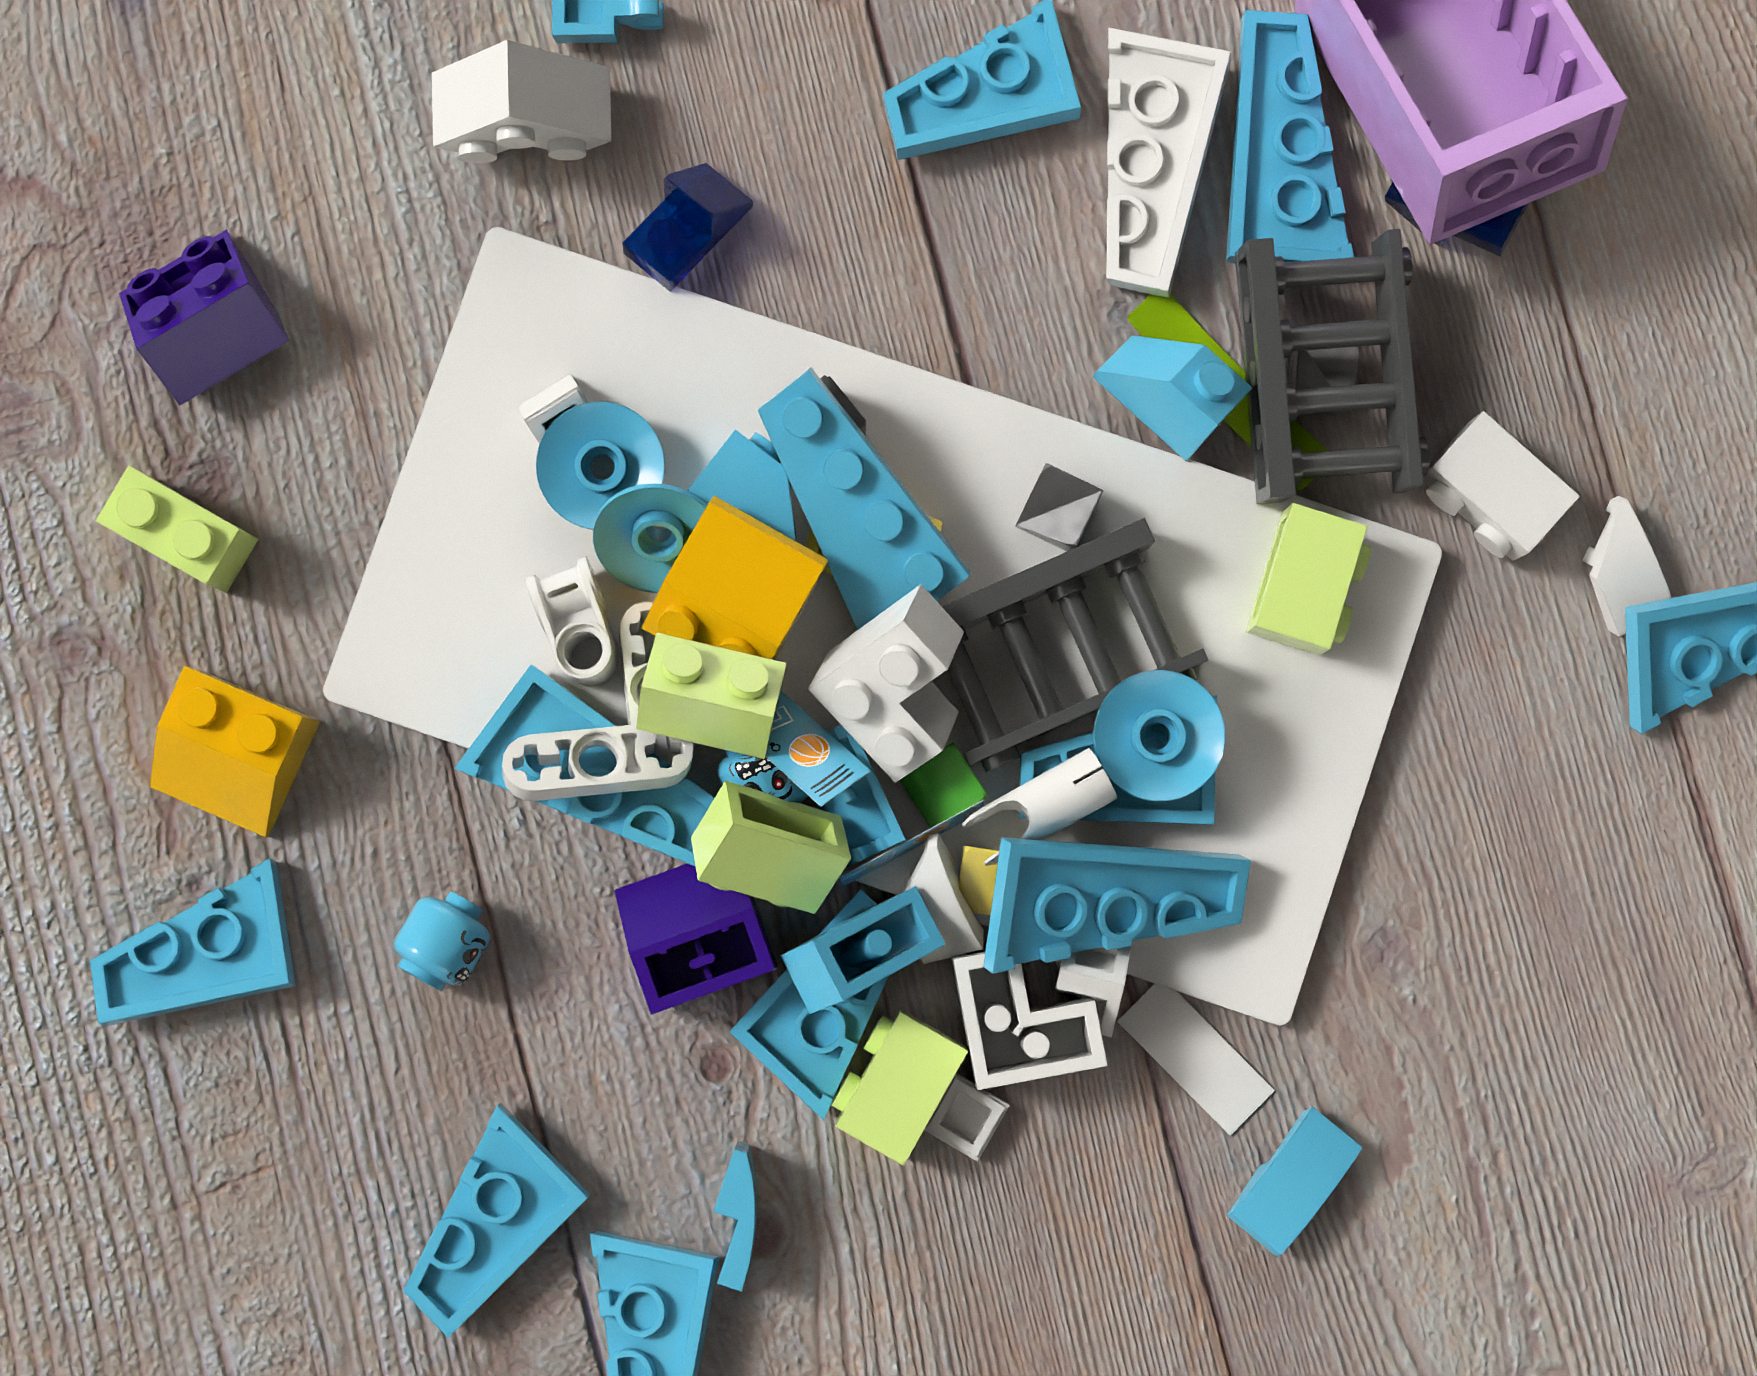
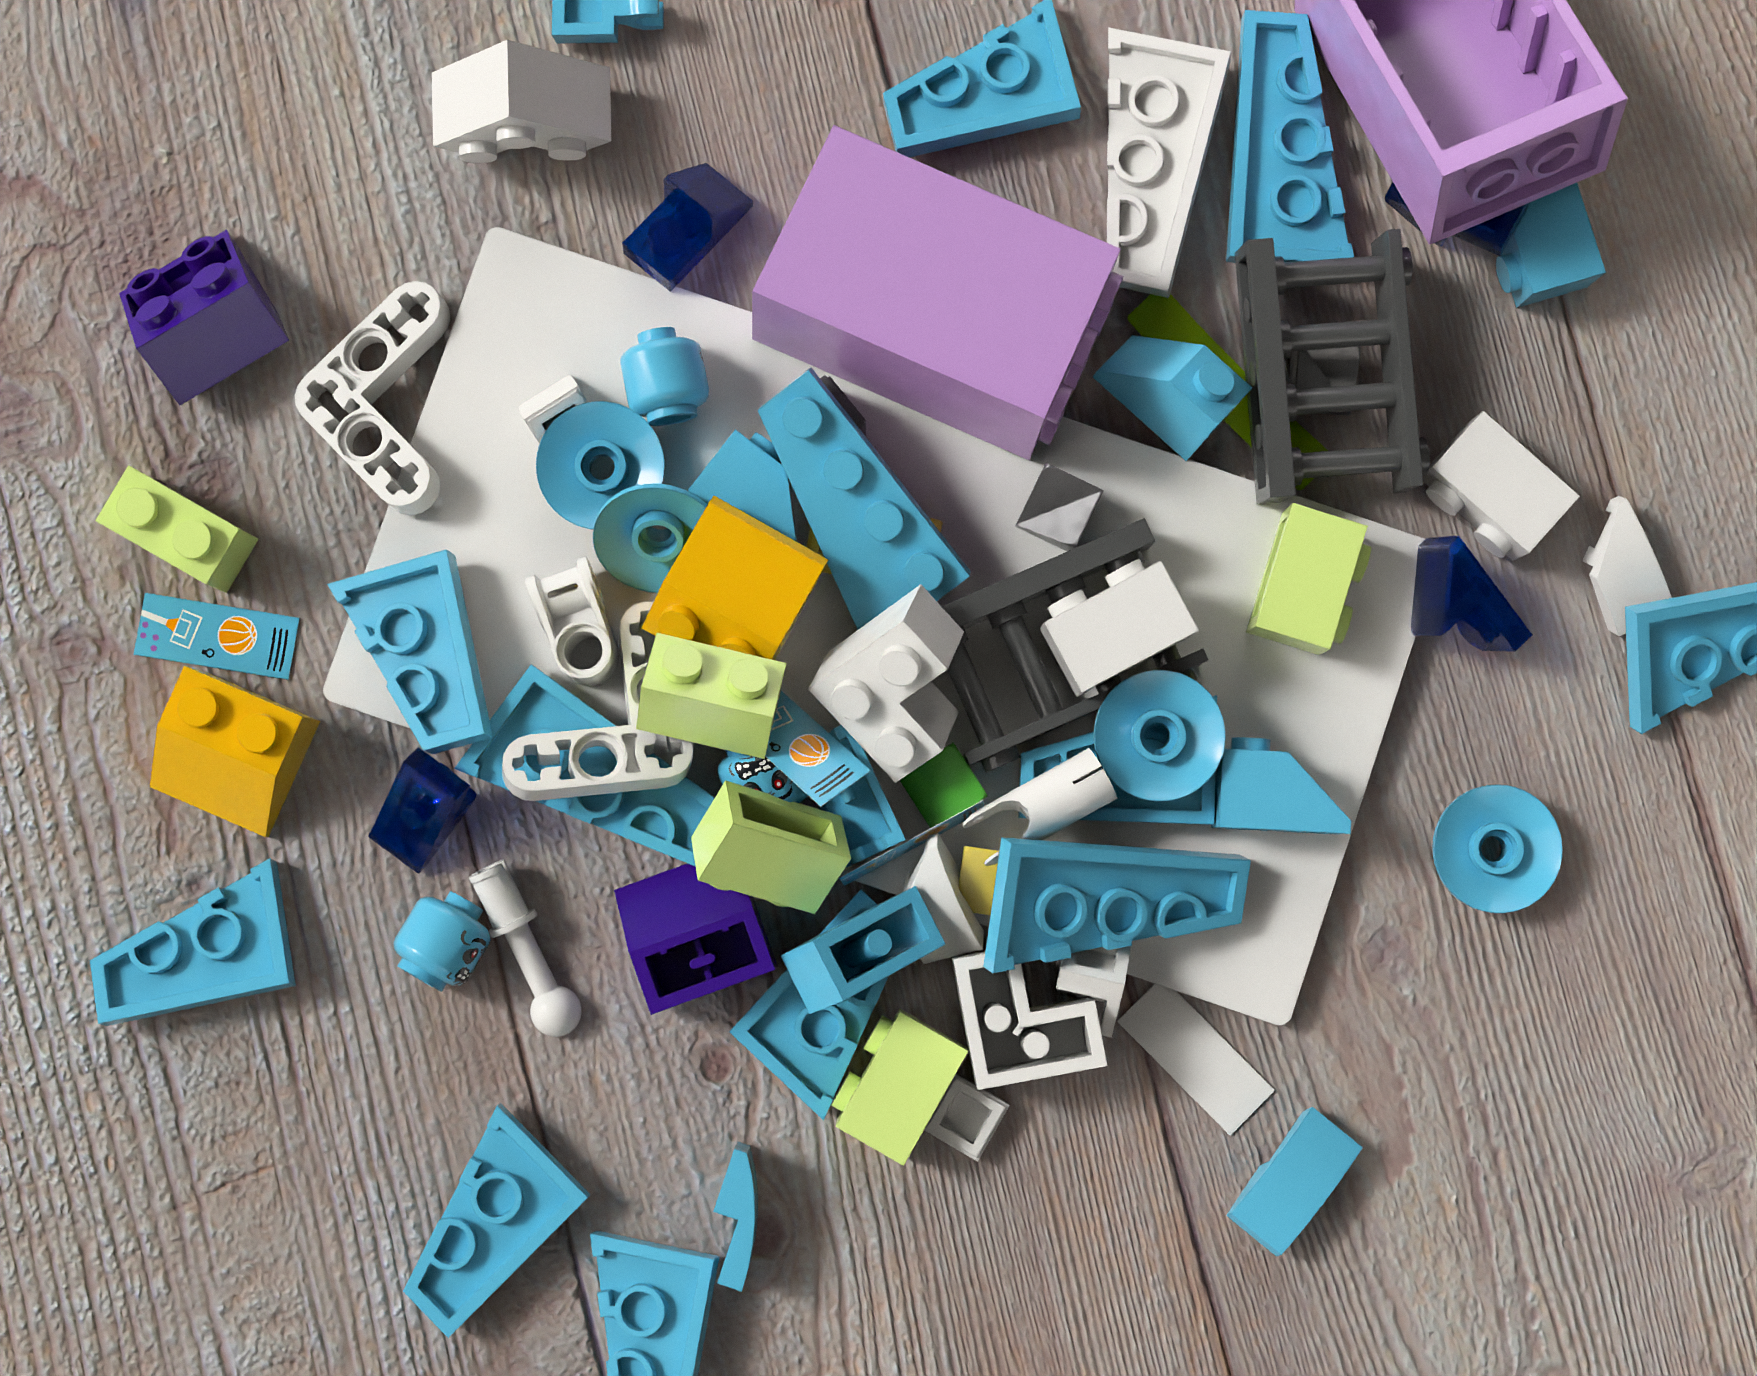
(216, 636): none -> medium azure sticker
(359, 389): none -> white beam
(421, 810): none -> clear blue slope
(423, 643): none -> medium azure wing
(555, 1008): none -> white pin
(664, 377): none -> medium azure head
(935, 293): none -> lavender container
(1118, 626): none -> white brick
(1271, 793): none -> medium azure slope
(1457, 589): none -> clear blue slope
(1528, 848): none -> medium azure dish
(1550, 250): none -> medium azure slope

